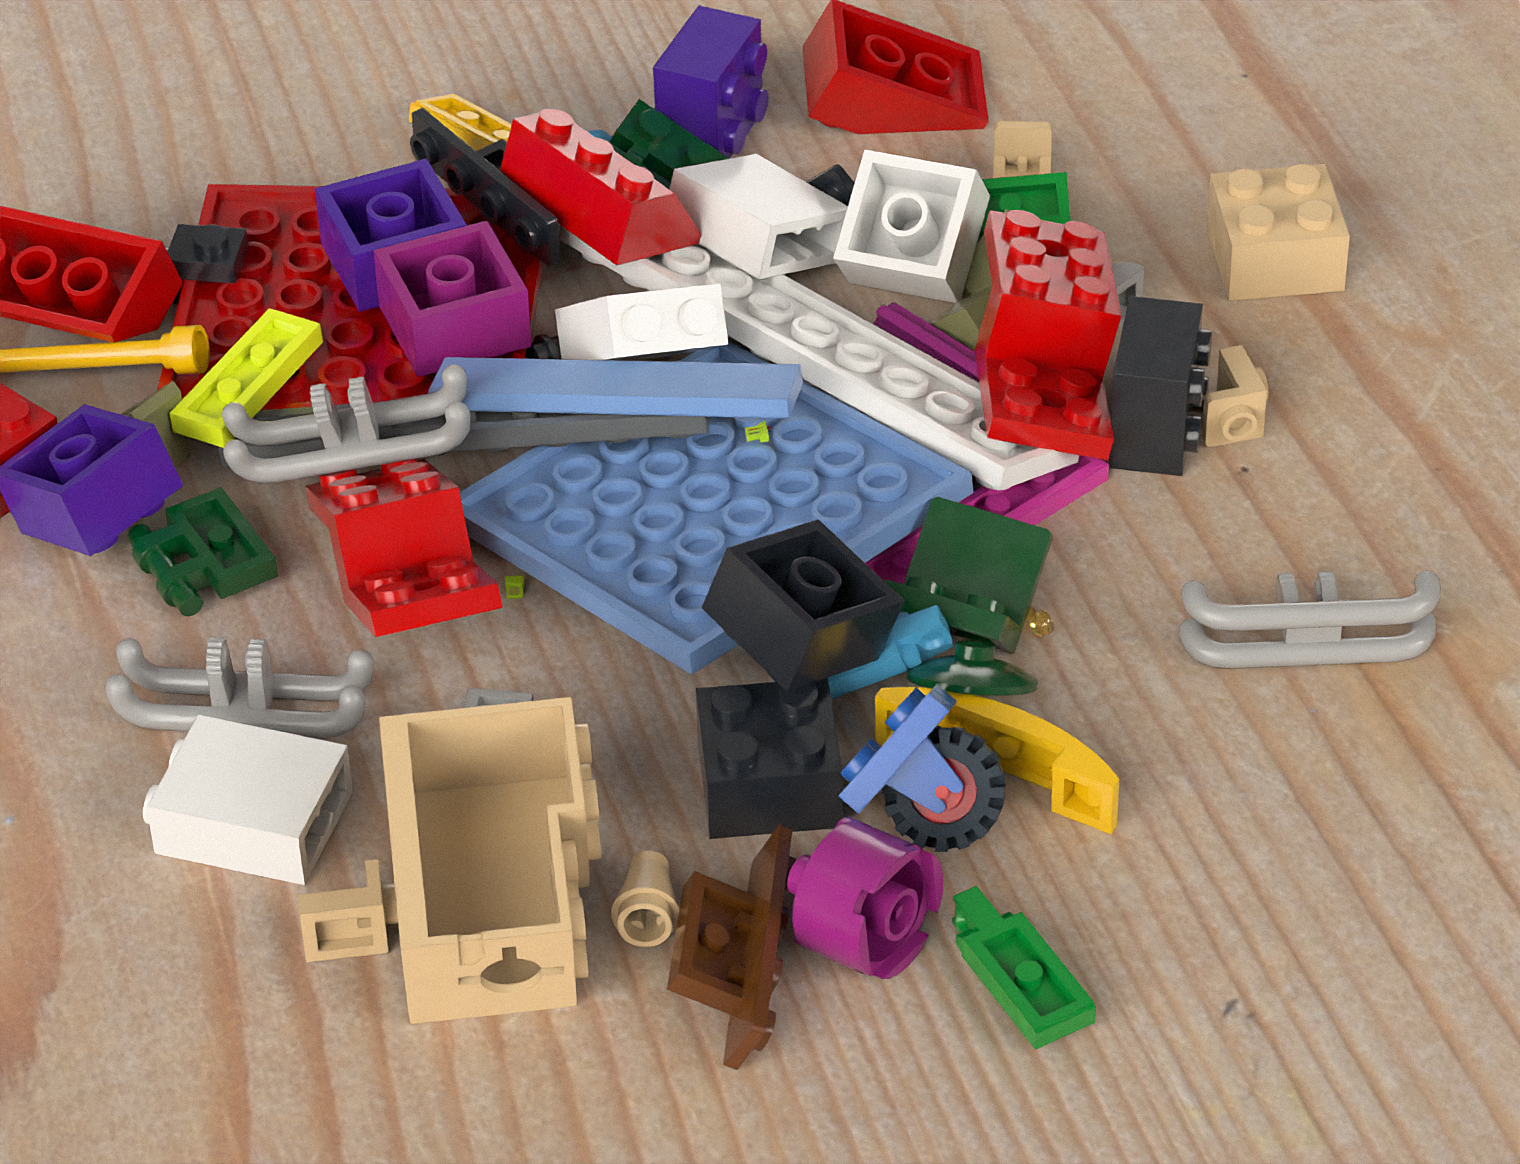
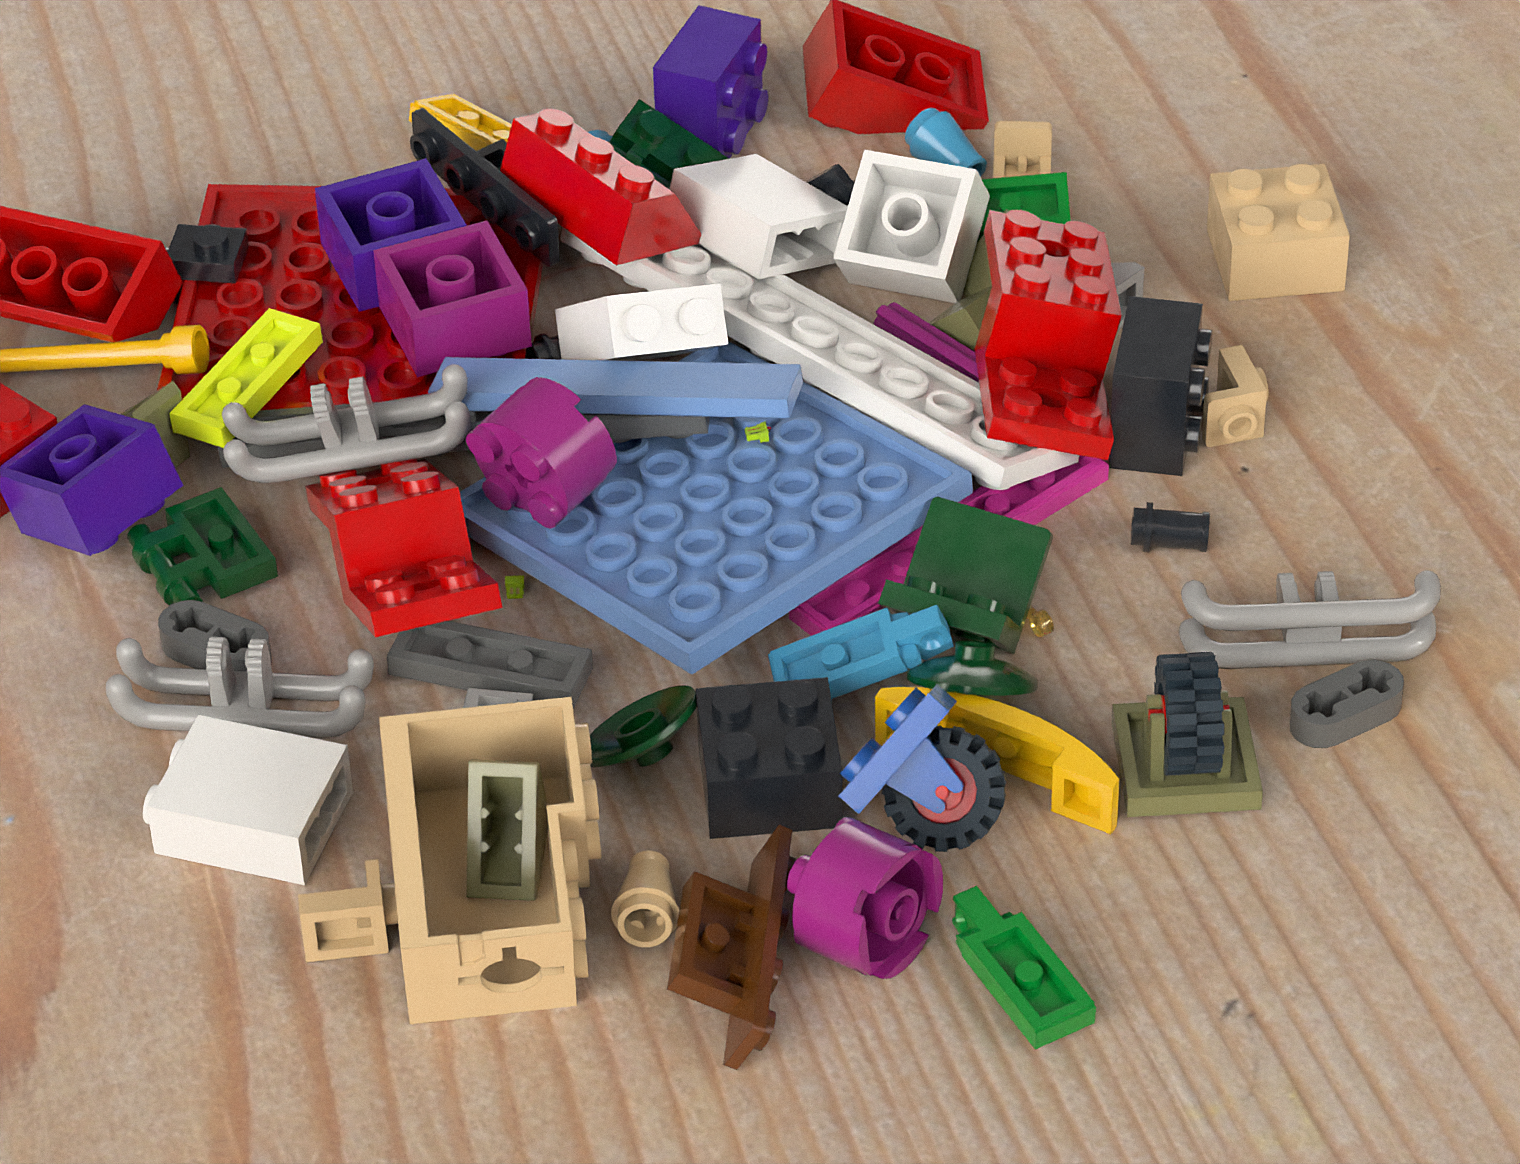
(190, 624): none -> dark grey beam
(490, 660): none -> dark grey plate
(505, 829): none -> olive slope
(541, 452): none -> magenta brick
(643, 728): none -> dark green dish
(802, 604): black brick -> none
(939, 139): none -> dark azure cone
(1169, 528): none -> black pin
(1186, 744): none -> olive plate
(1346, 703): none -> dark grey beam

